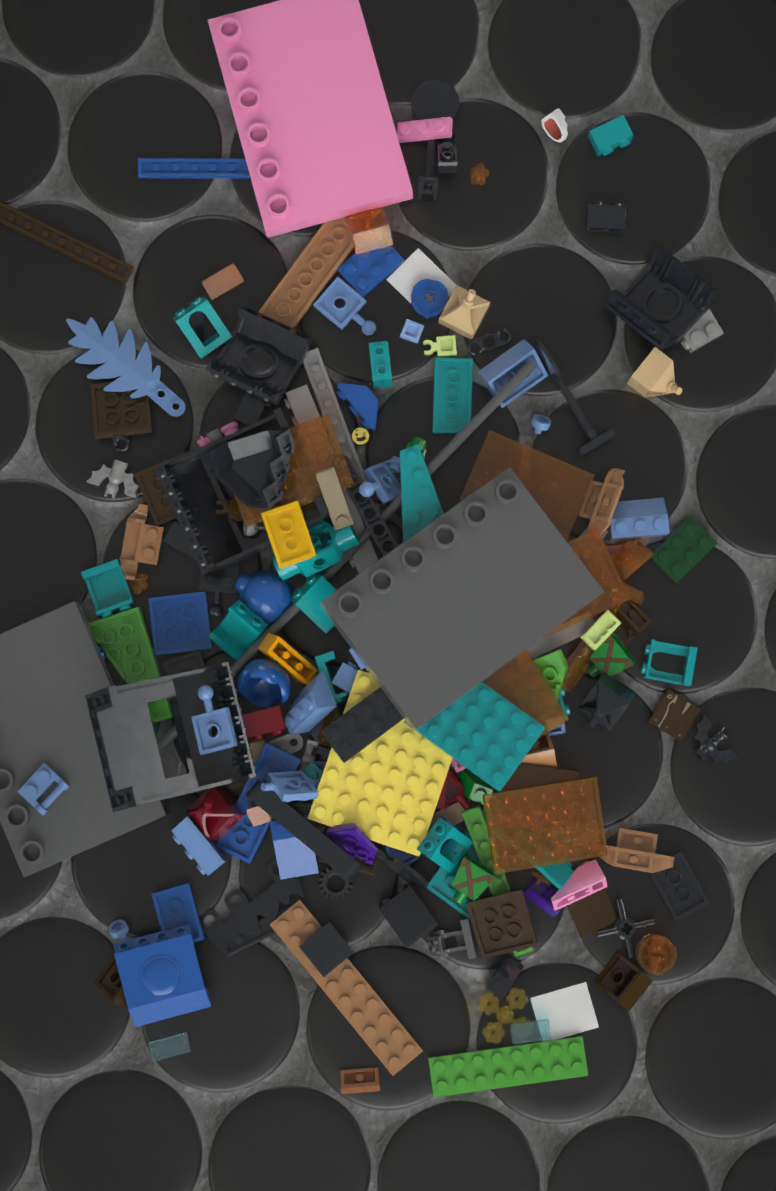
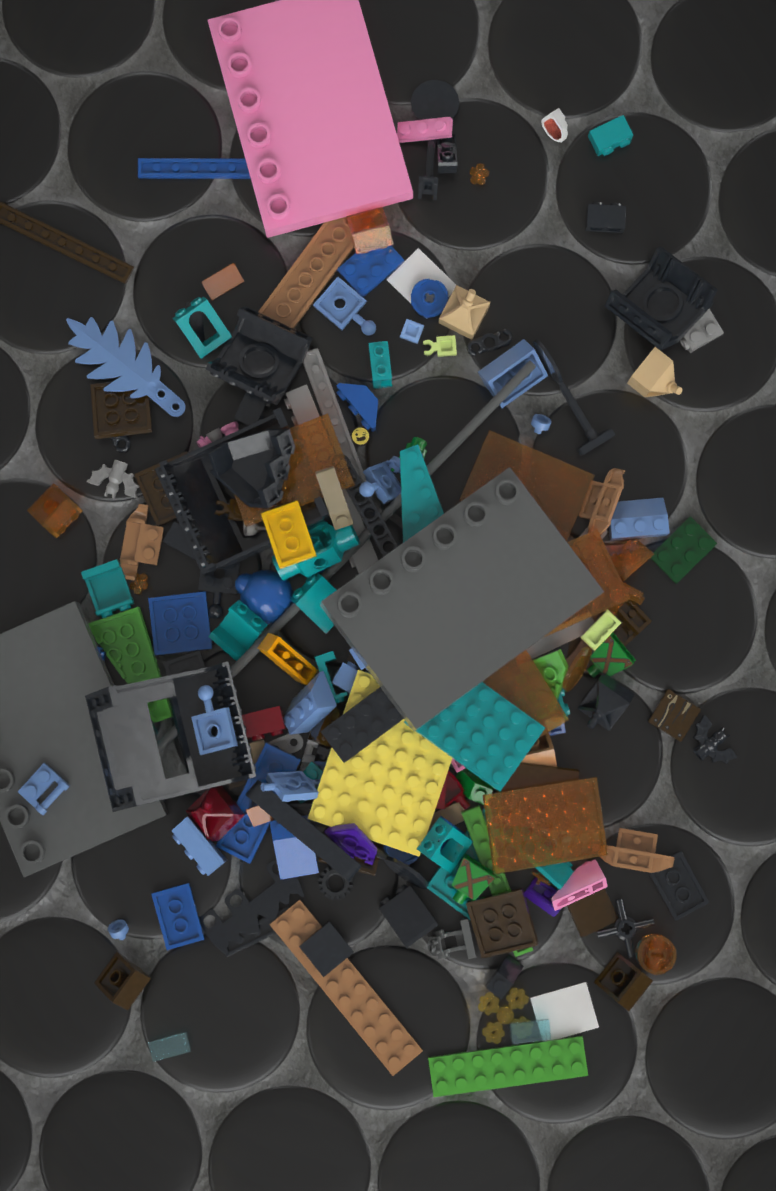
(55, 510): none -> clear orange slope
(161, 975): blue panel -> none
(264, 683): blue piece -> none
(359, 1080): dark orange slope -> none
(452, 394): teal tile -> none
(656, 646): teal panel -> none

